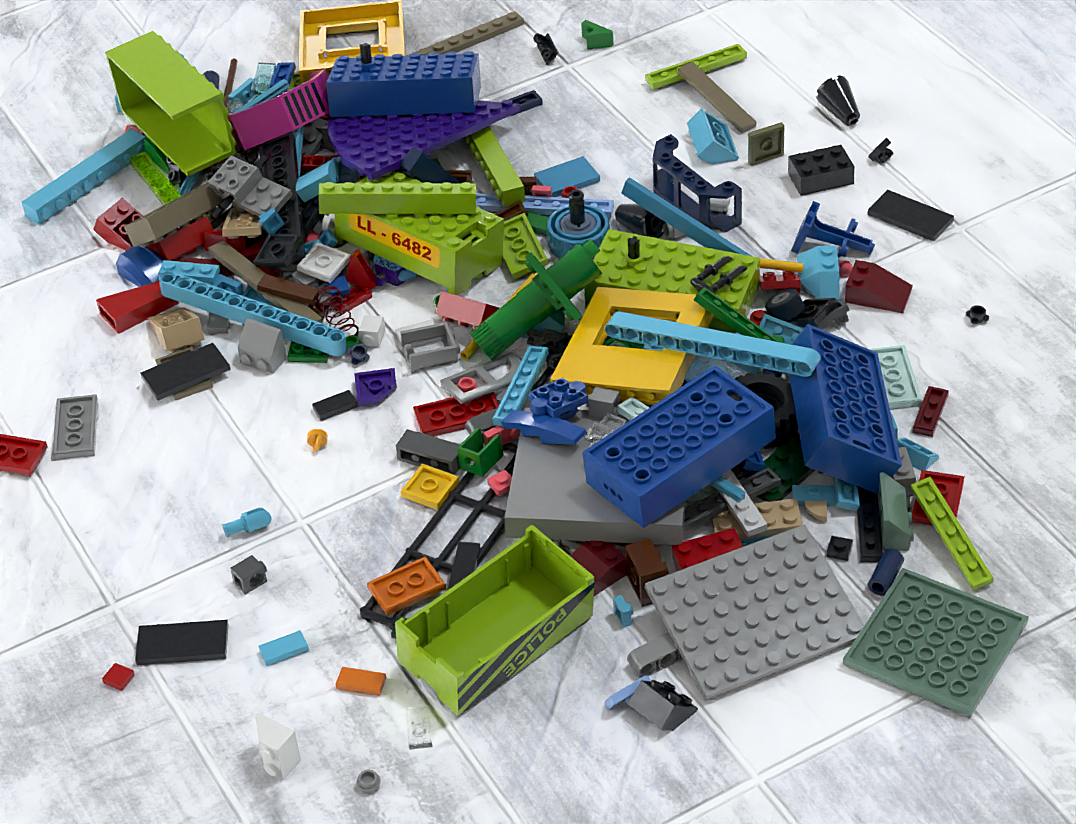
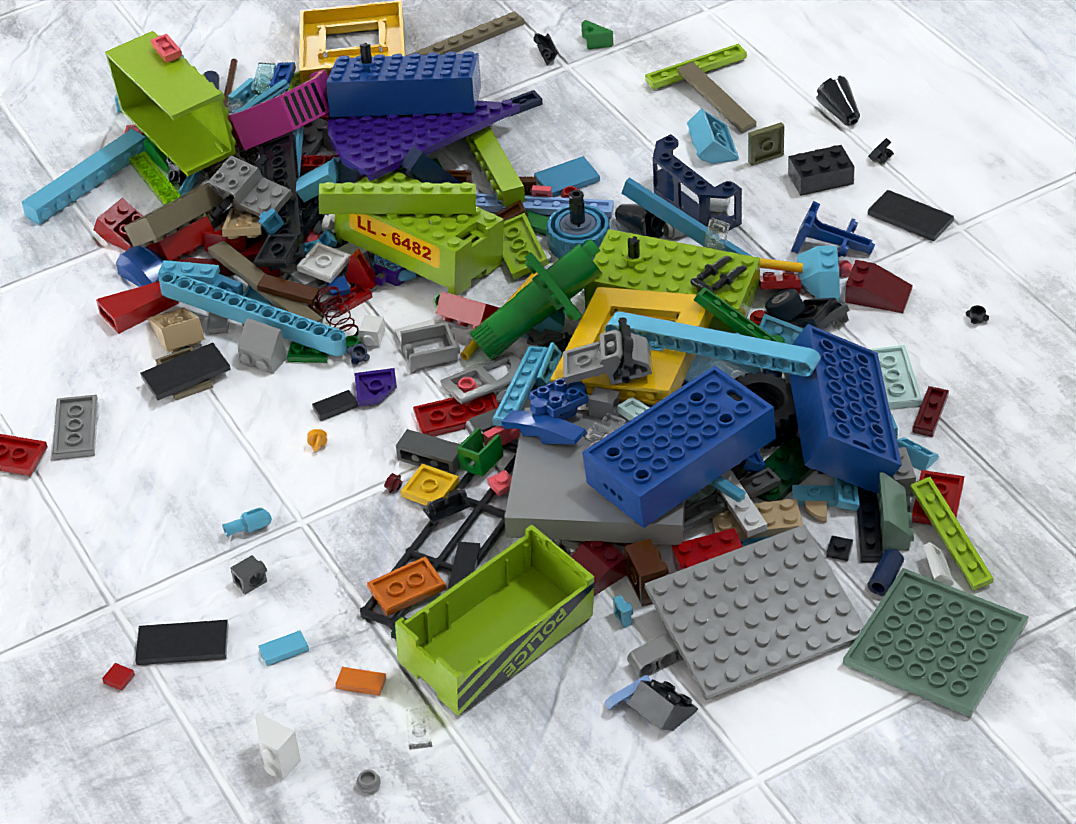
(166, 48): none -> coral plate
(393, 483): none -> dark red plate
(443, 508): none -> black hinge
(549, 365): none -> medium azure slope
(617, 354): none -> light grey piece
(716, 234): none -> clear plate
(938, 564): none -> white tile

